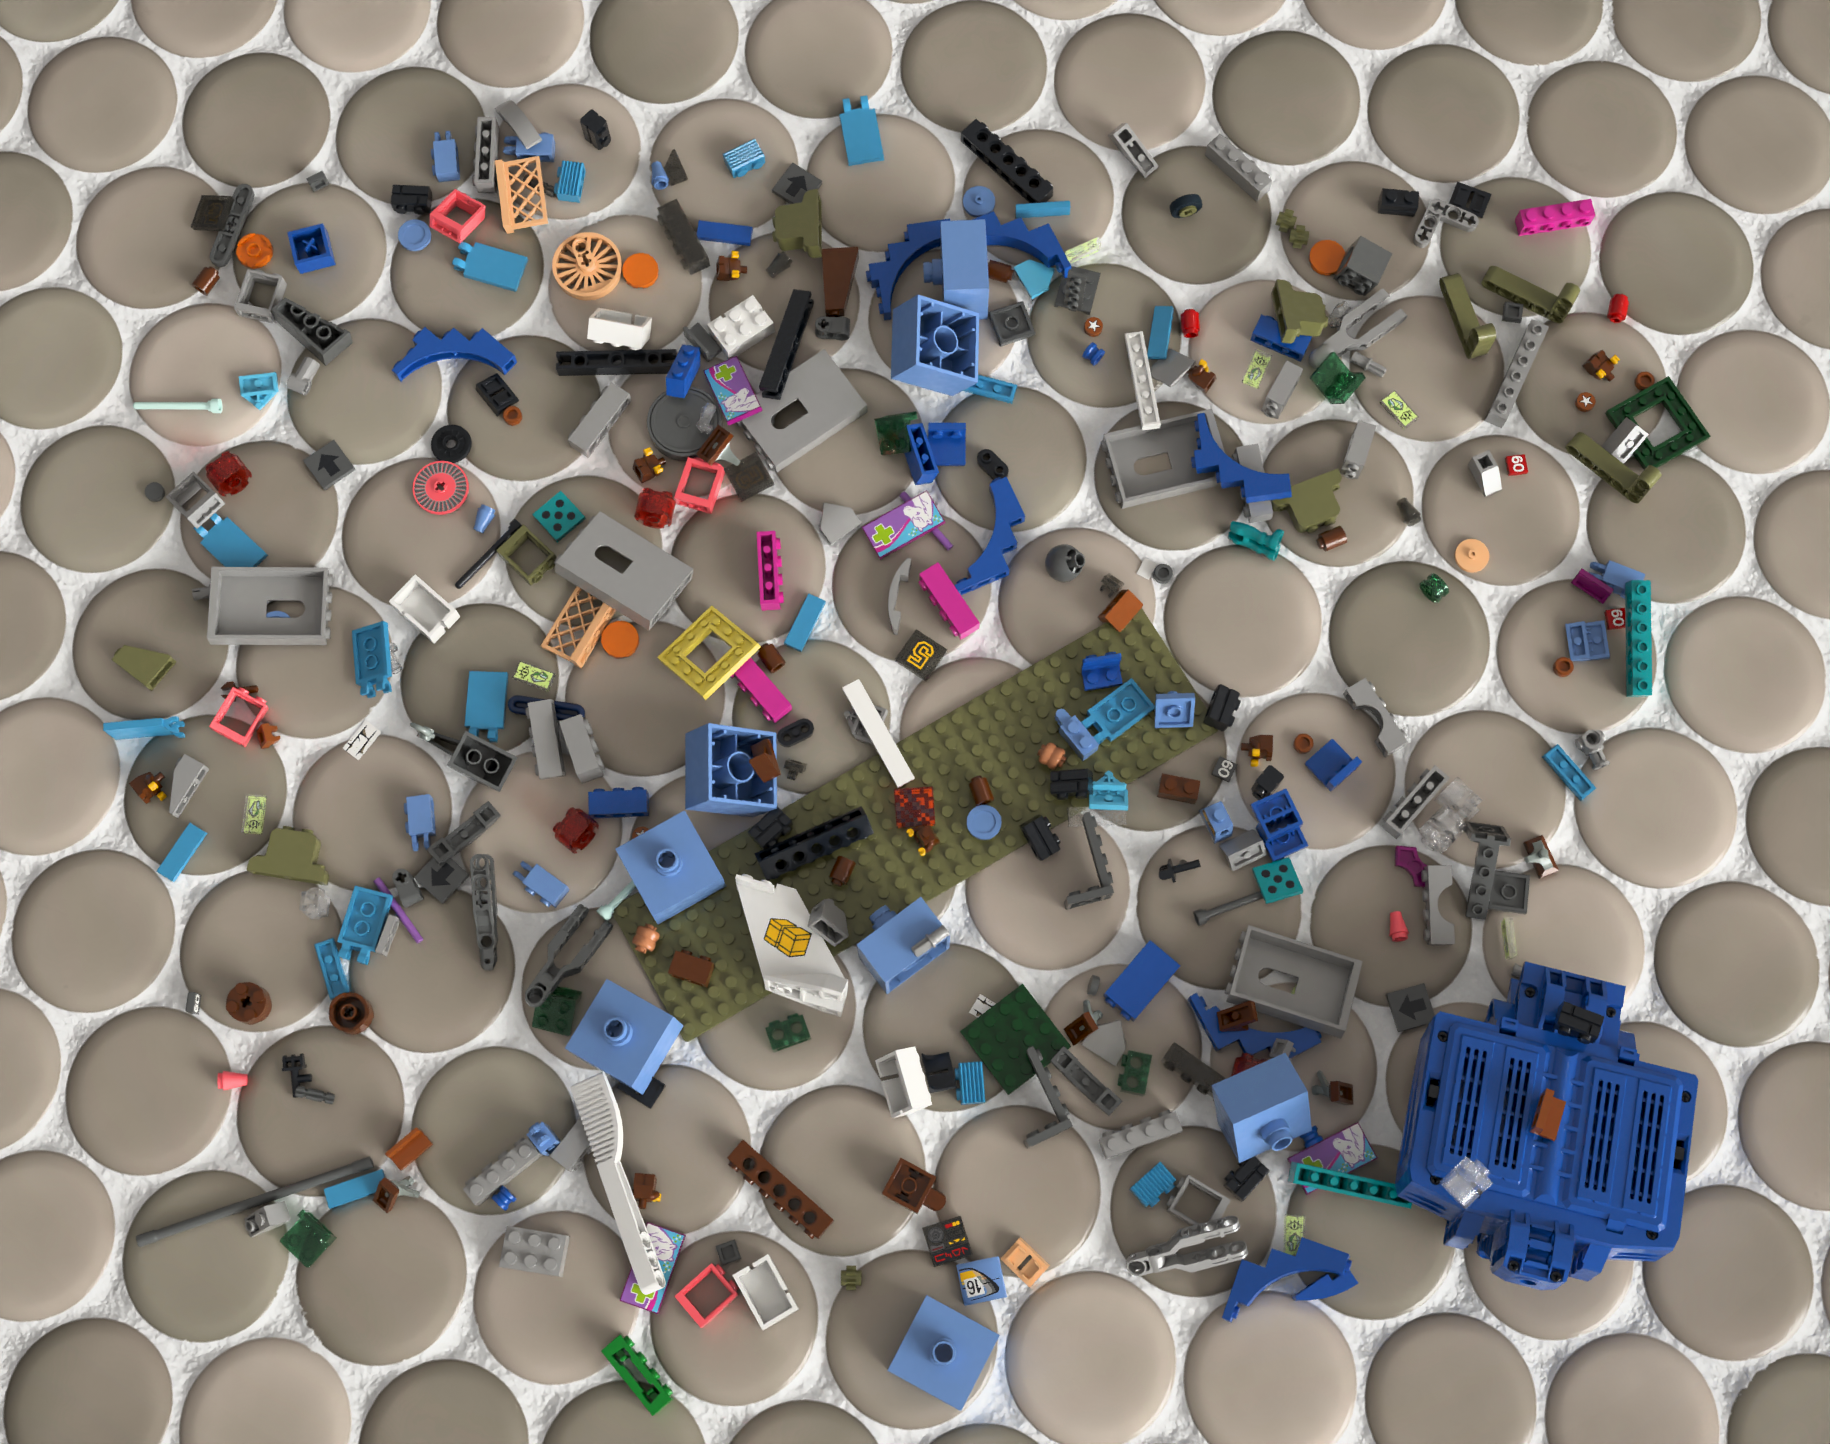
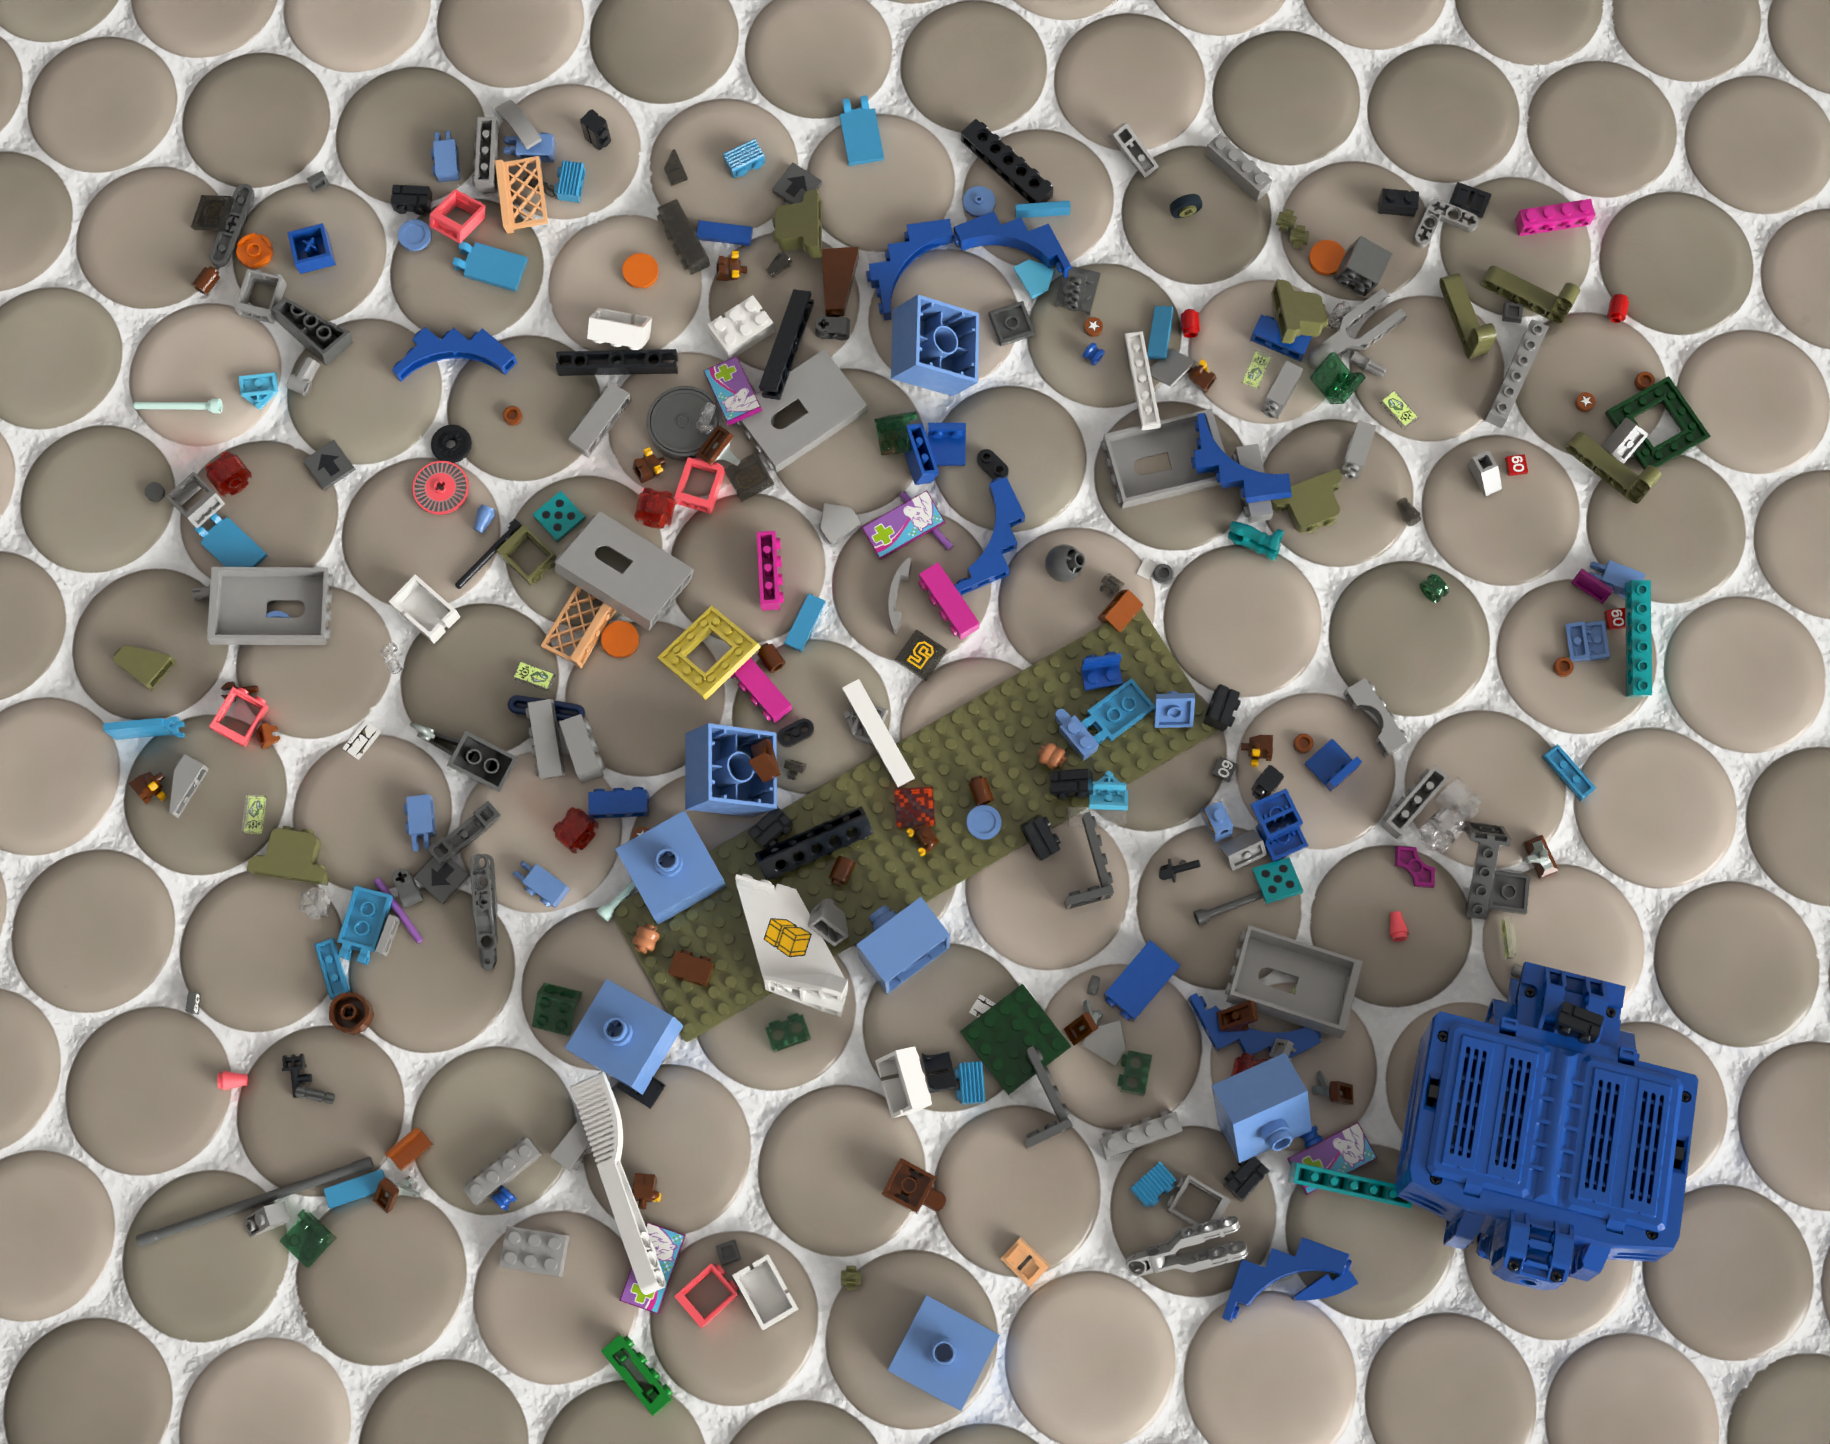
(181, 852): dark azure tile -> none
(237, 1003): reddish brown brick -> none
(372, 658): dark azure tile -> none
(486, 702): dark azure tile -> none
(499, 401): black piece -> none
(543, 1138): medium blue hinge -> none
(551, 976): dark grey piece -> none
(577, 267): light nougat piece -> none
(659, 177): medium blue cone -> none
(683, 371): blue brick -> none
(700, 338): dark grey panel -> none
(822, 1219): reddish brown brick -> none
(930, 941): light grey axle -> none
(947, 1241): tile -> none
(962, 265): medium blue brick -> none
(981, 1280): slope -> none
(993, 389): dark azure tile -> none
(1000, 271): reddish brown brick -> none
(1083, 250): clear tile -> none
(1085, 1081): dark grey slope -> none
(1178, 788): reddish brown brick -> none
(1191, 1069): clear smoke brick -> none
(1293, 1232): clear tile -> none
(1331, 538): reddish brown brick -> none
(1410, 1007): dark grey tile -> none
(1438, 929): light grey arch -> none
(1467, 1181): clear gear -> none
(1471, 555): light nougat piece -> none
(1548, 1115): dark orange panel -> none
(1593, 750): light grey connector -> none
(1601, 366): reddish brown piece -> none

